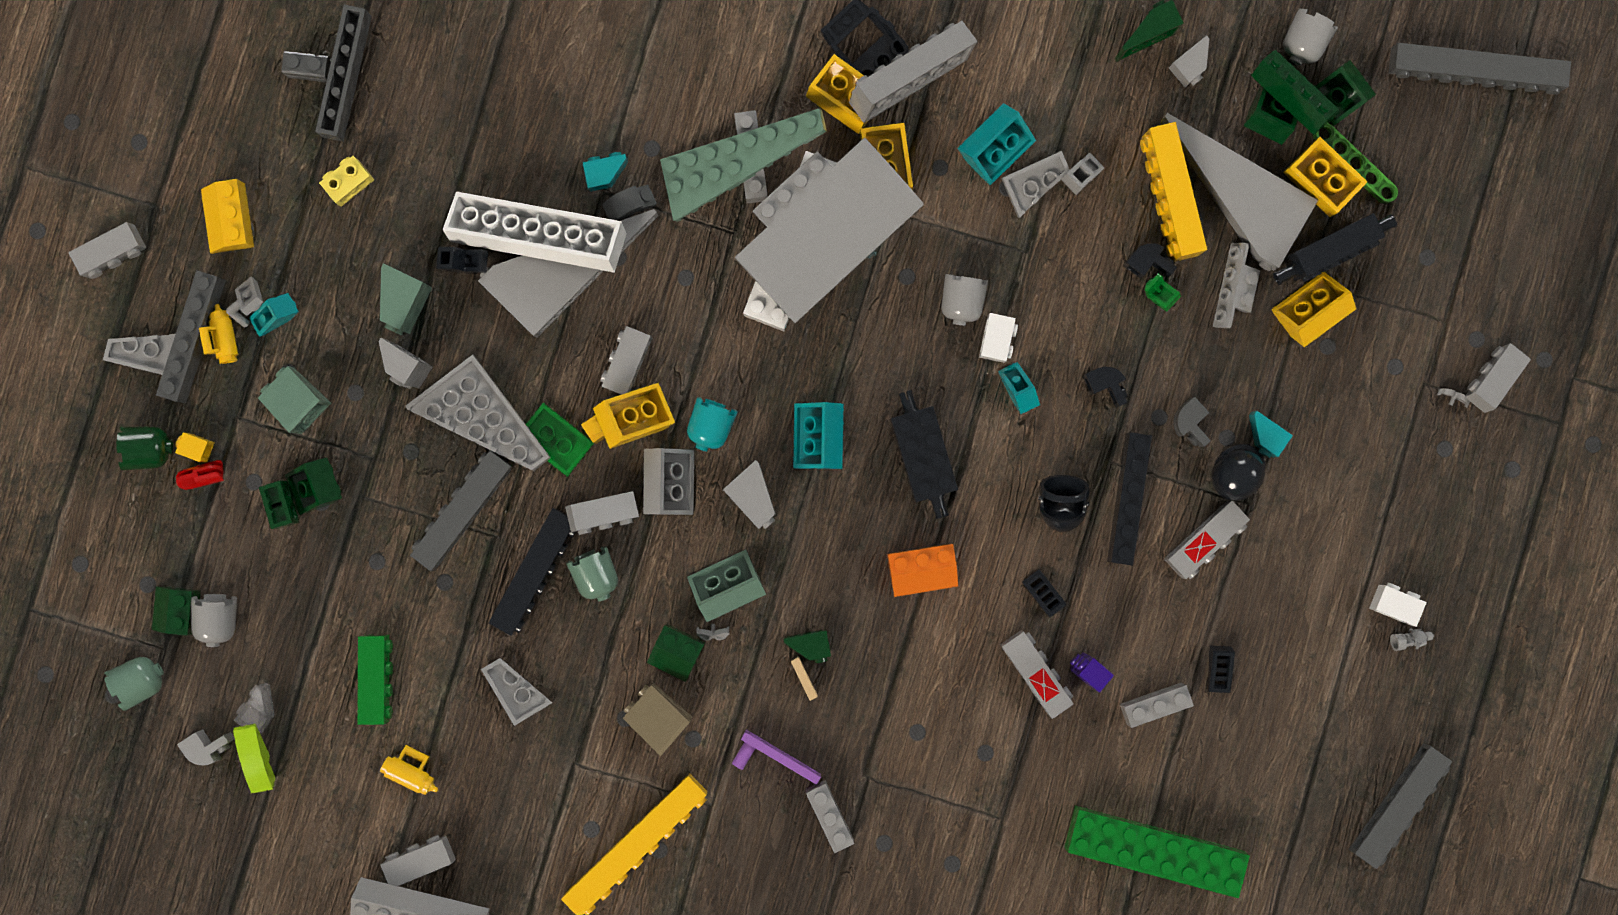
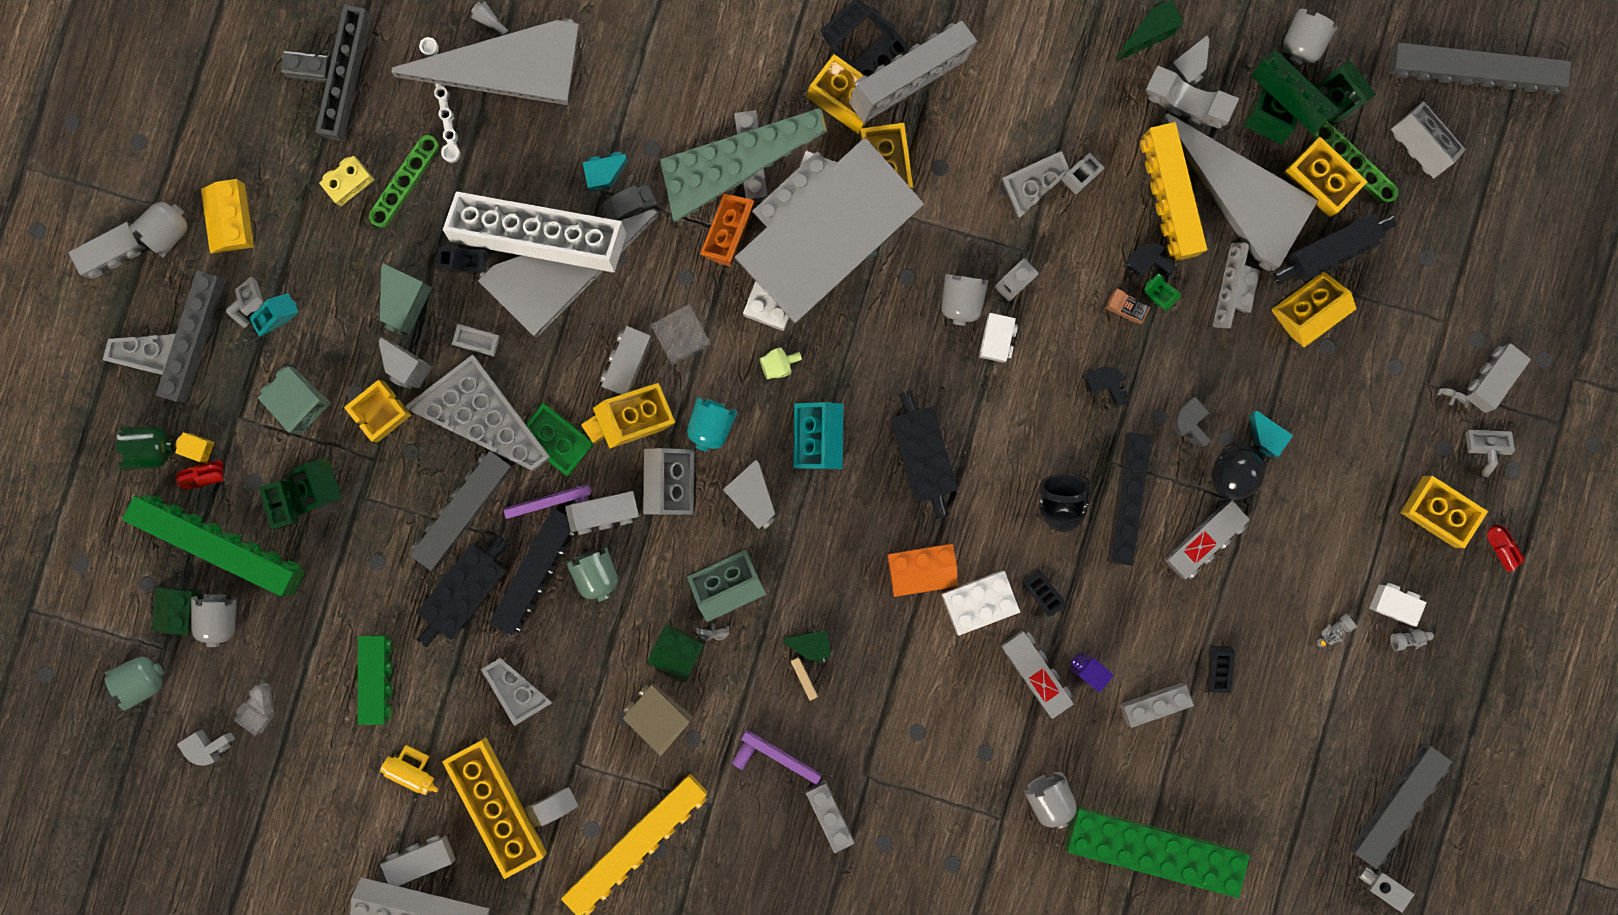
(160, 227): none -> light grey cylinder
(214, 545): none -> green brick
(222, 336): yellow piece -> none
(254, 758): lime slope -> none
(379, 410): none -> yellow piece
(403, 192): none -> bright green beam
(450, 151): none -> white bar
(463, 591): none -> black brick
(476, 340): none -> light grey tile
(484, 15): none -> light grey cone
(495, 808): none -> yellow brick
(521, 64): none -> light grey slope
(551, 807): none -> light grey brick
(578, 493): none -> medium lavender piece
(681, 334): none -> clear brick
(728, 229): none -> orange slope
(777, 363): none -> yellowish green piece
(980, 602): none -> white brick
(997, 143): teal slope -> none
(1016, 279): none -> light grey torso
(1019, 387): teal slope -> none
(1052, 800): none -> light grey cylinder
(1127, 307): none -> leg
(1189, 102): none -> light grey brick
(1332, 634): none -> light grey piece
(1392, 892): none -> light grey torso
(1428, 140): none -> light grey slope
(1443, 512): none -> yellow brick
(1491, 444): none -> light grey plate
(1505, 547): none -> red arm

